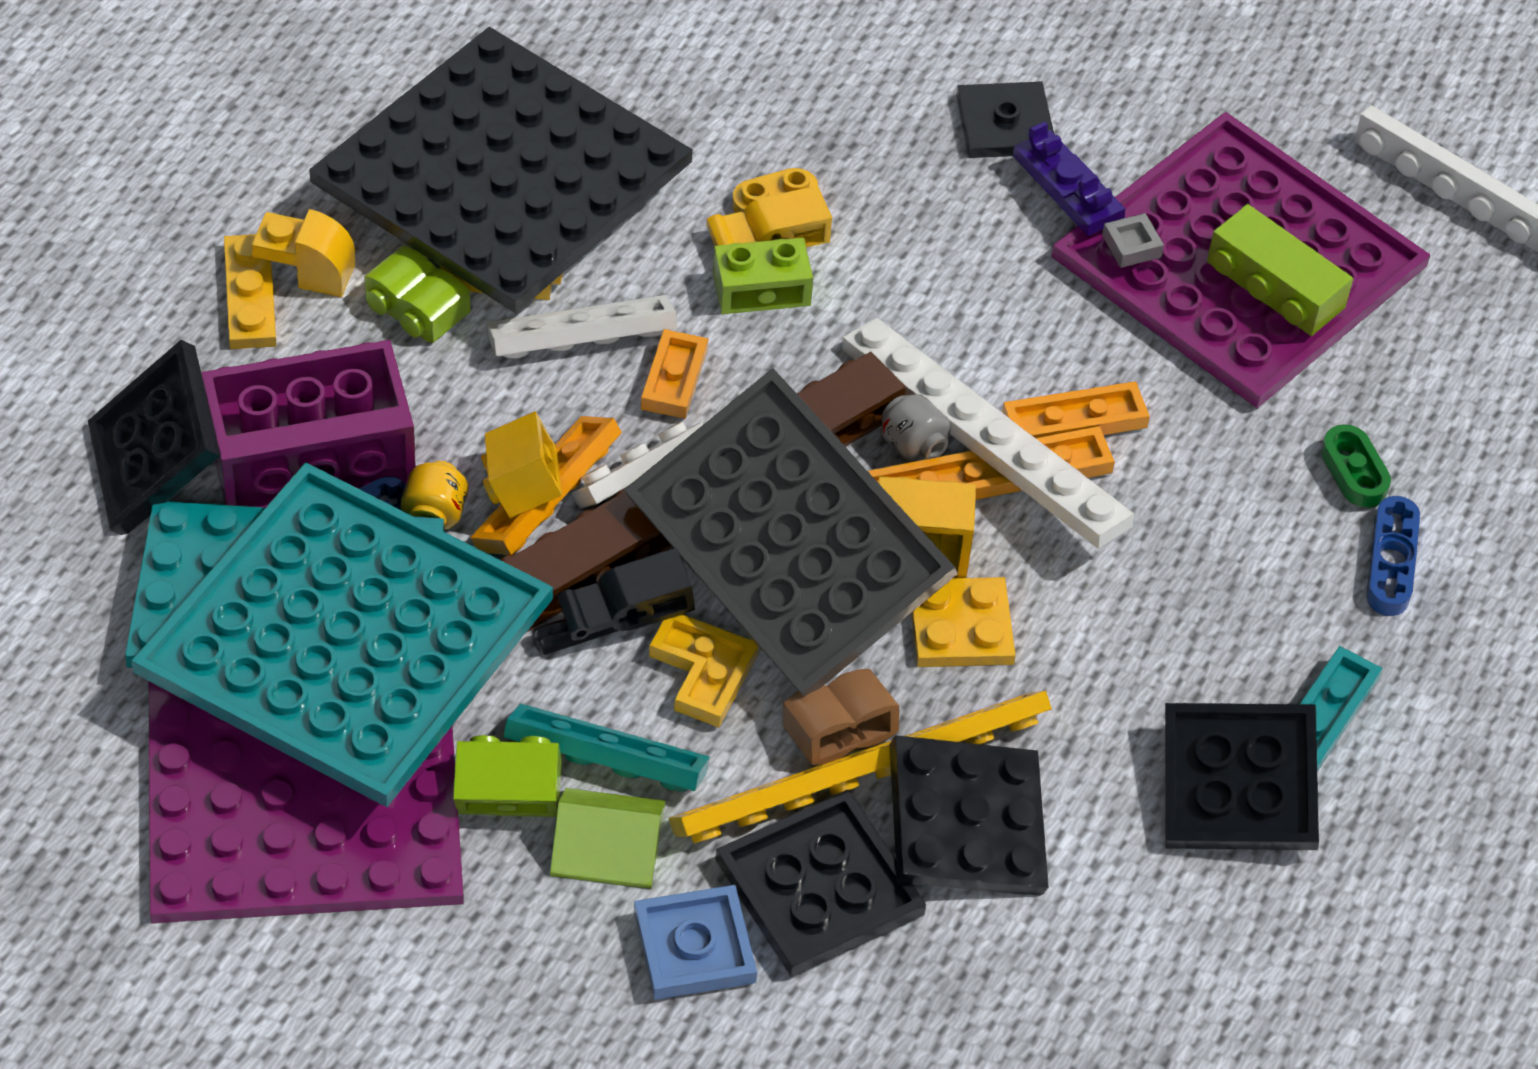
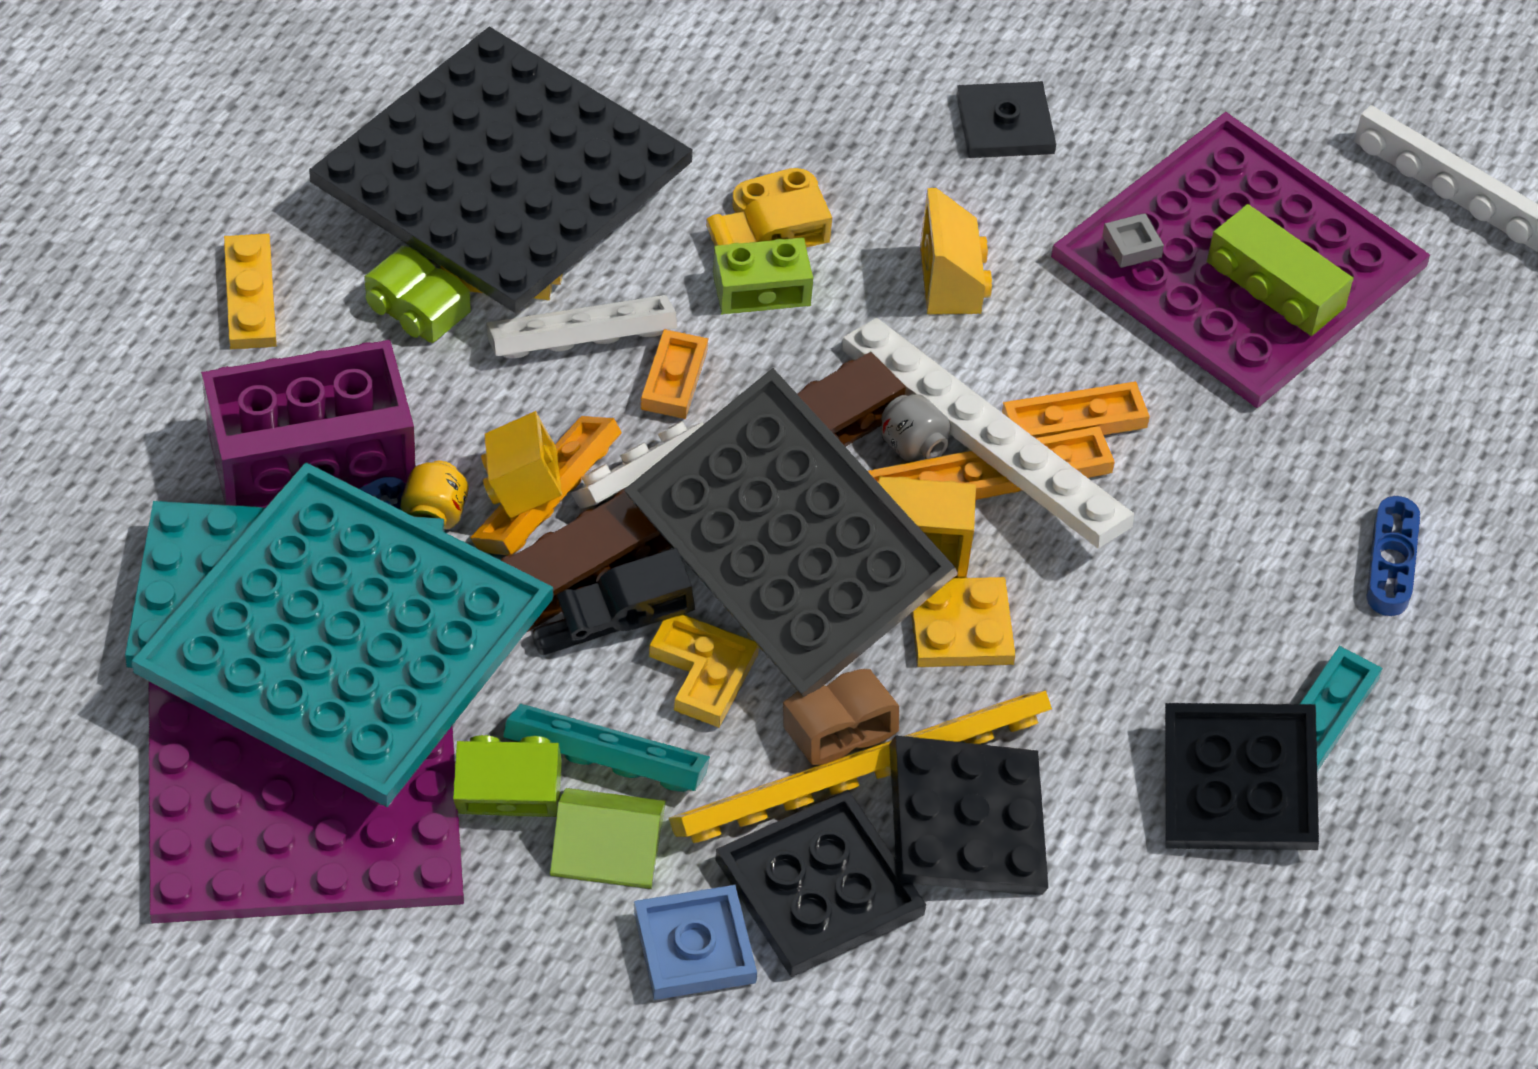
(153, 438): black plate -> none
(315, 245): yellow brick -> none
(952, 258): none -> yellow slope
(1067, 180): dark purple plate -> none
(1359, 468): green plate -> none

